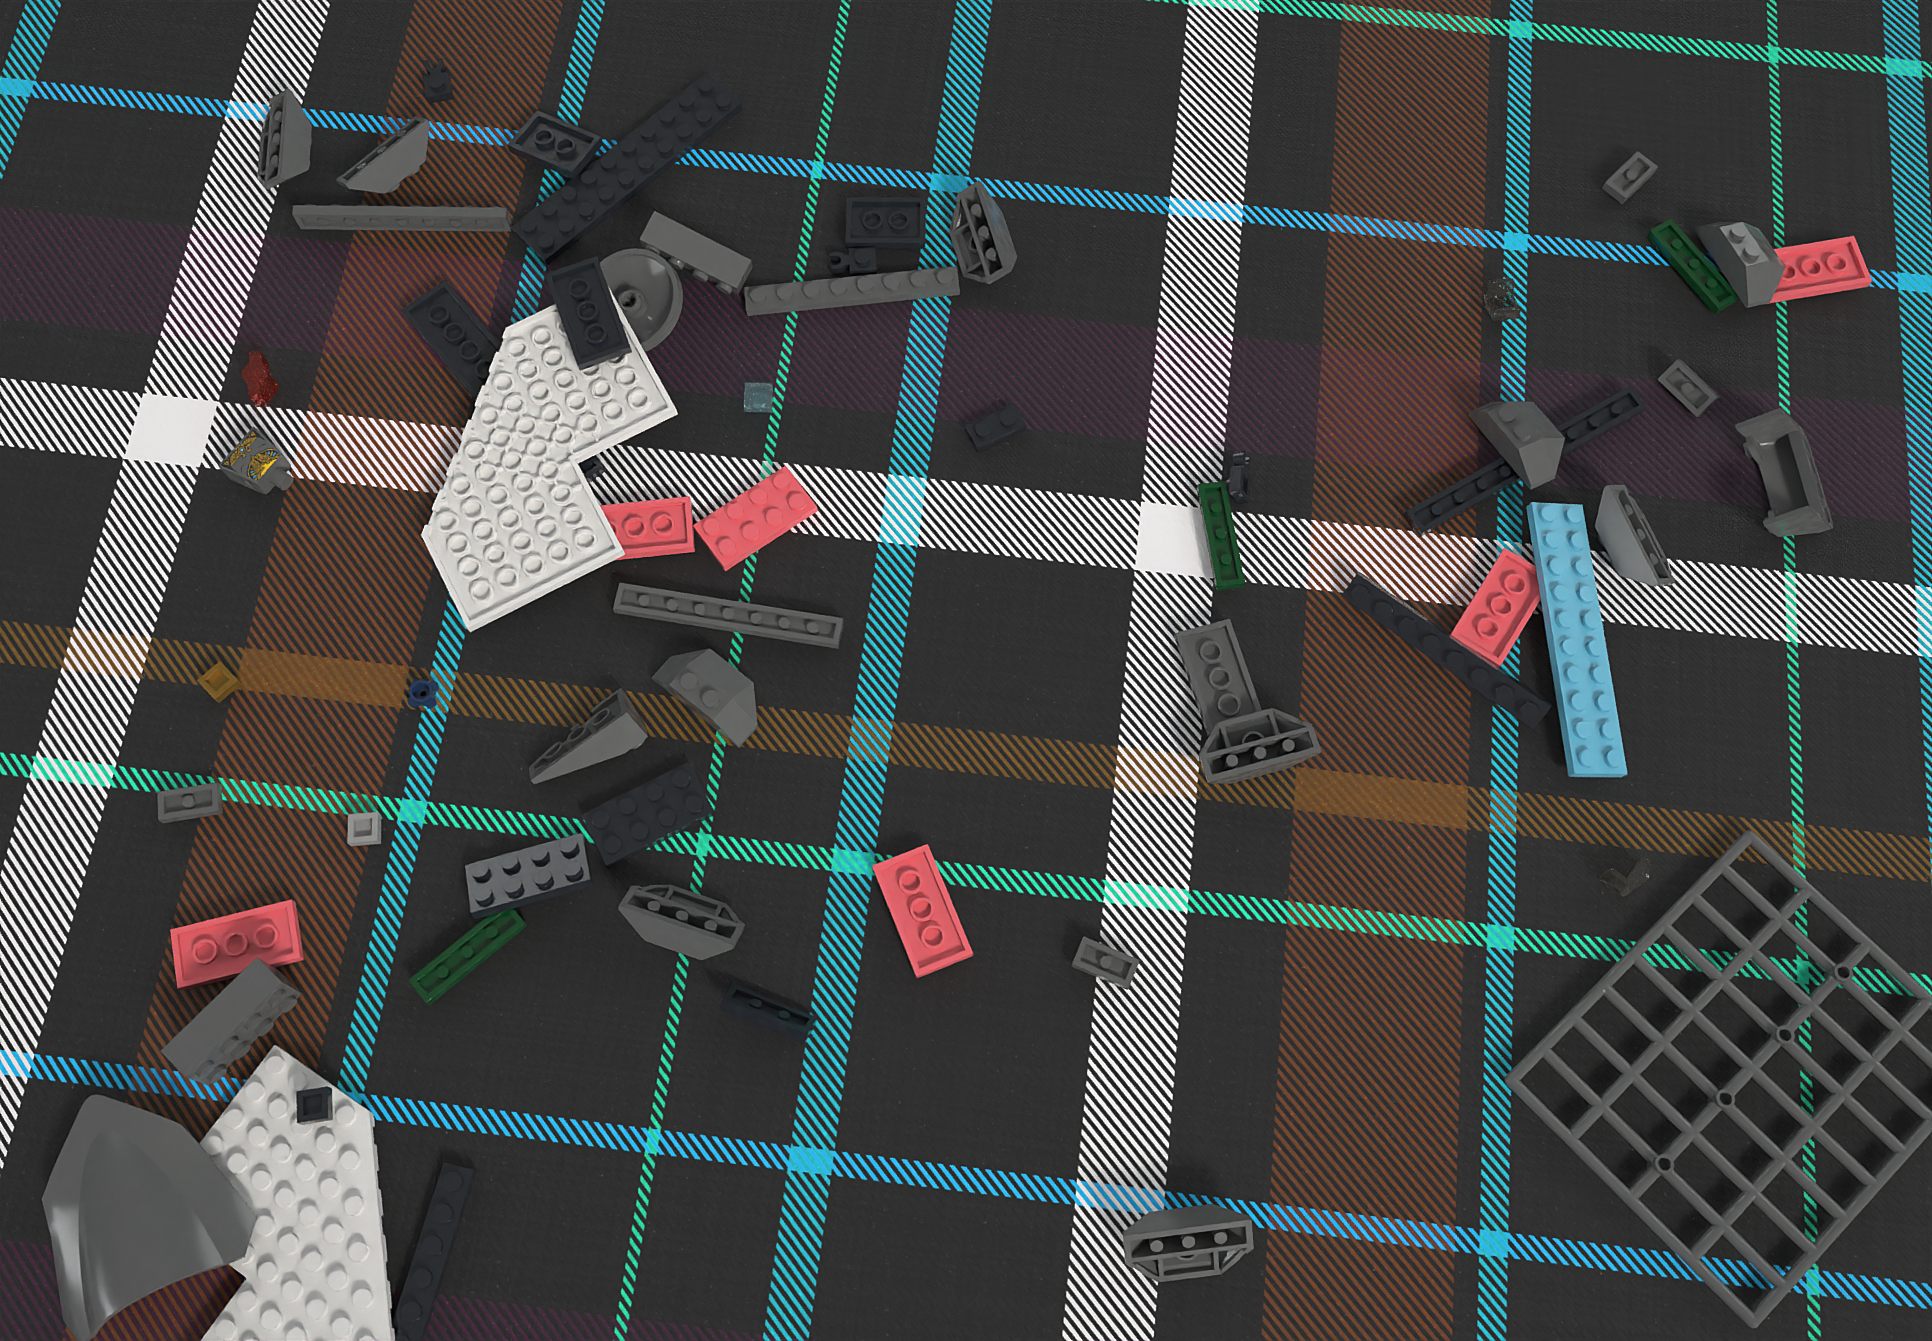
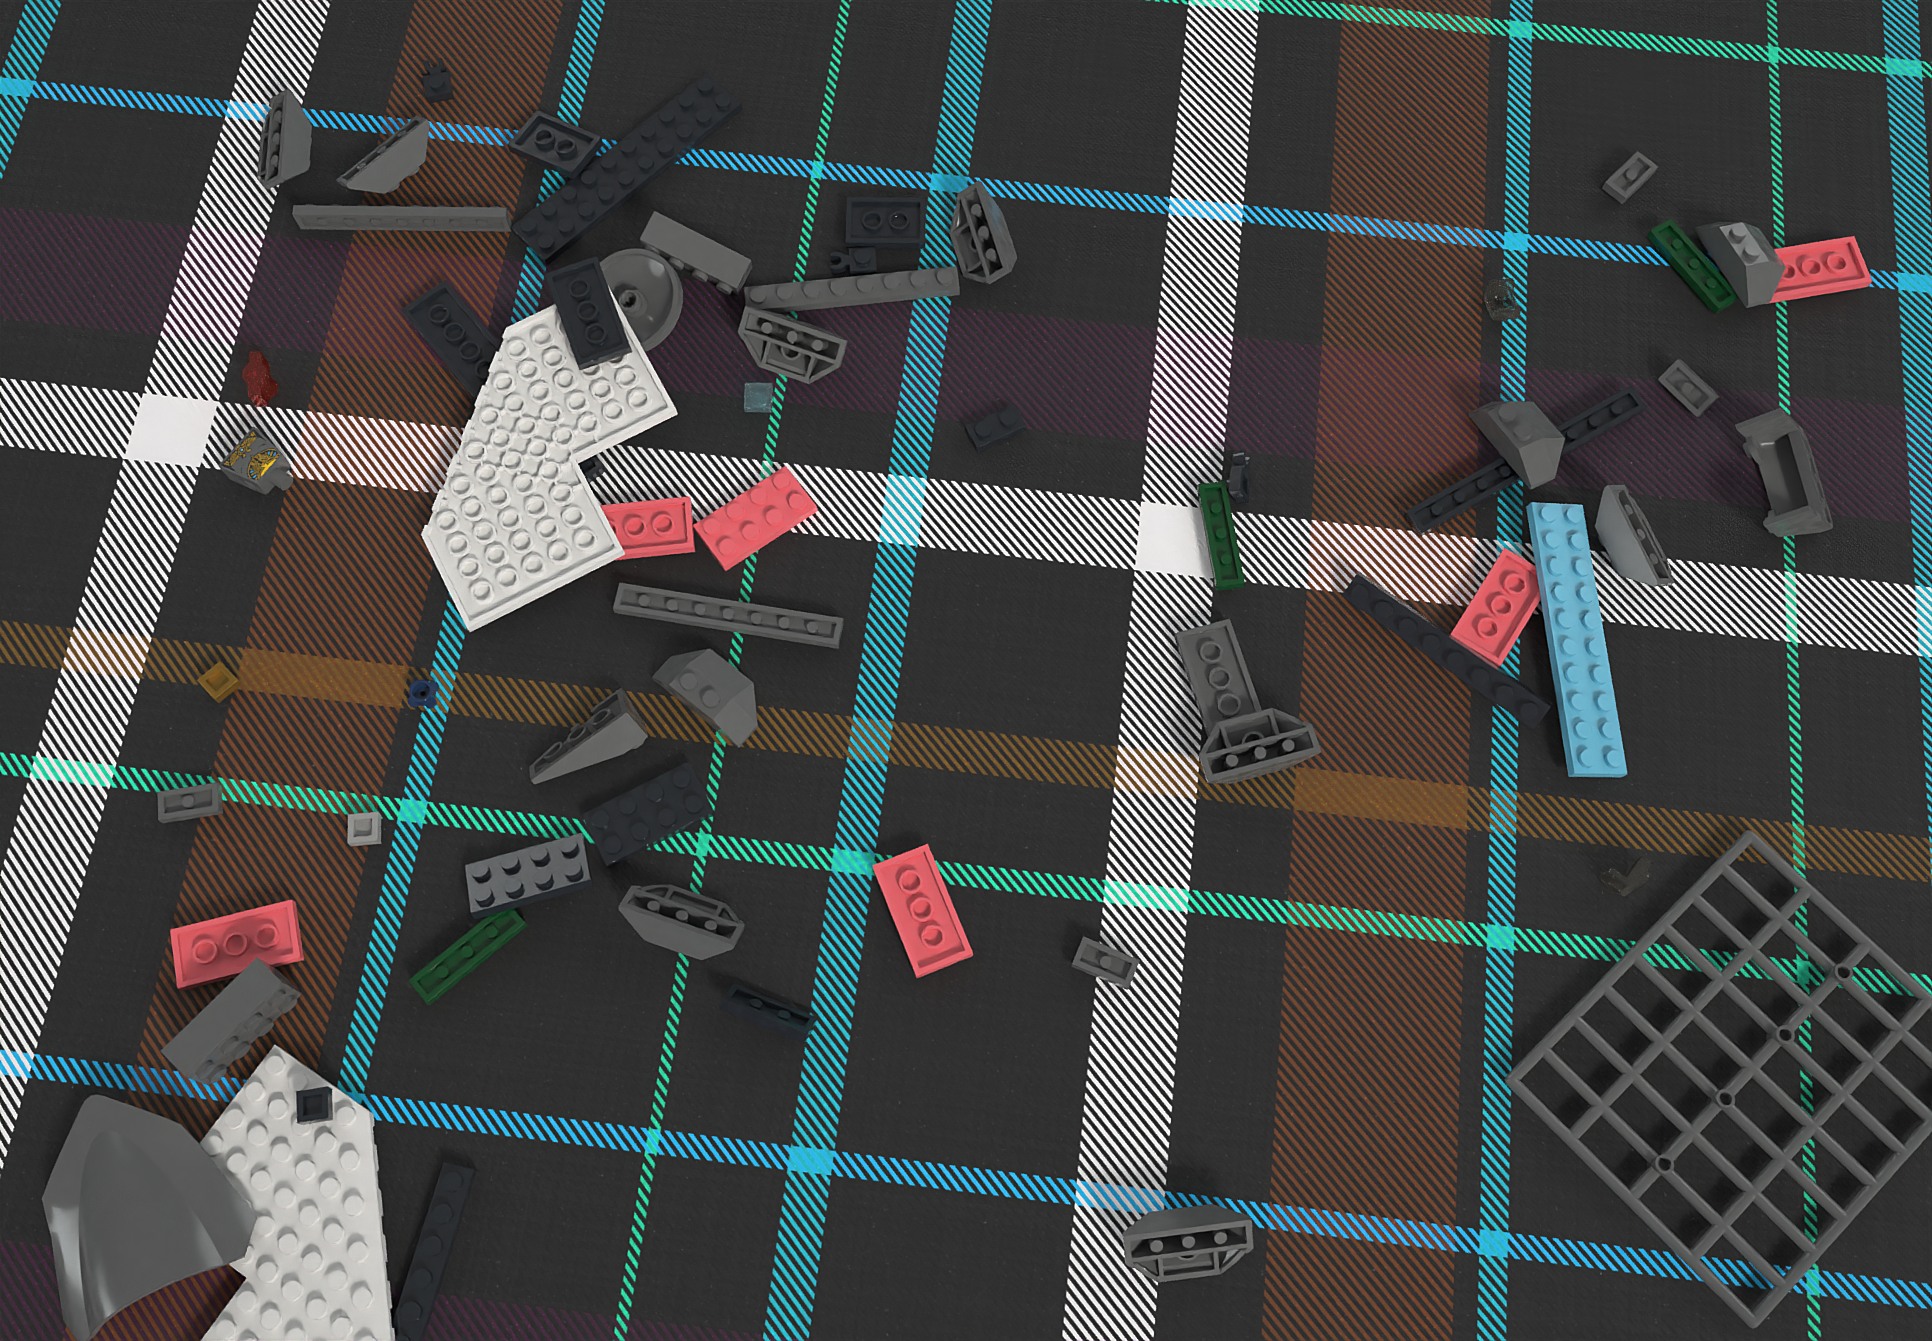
(790, 345): none -> dark grey wedge

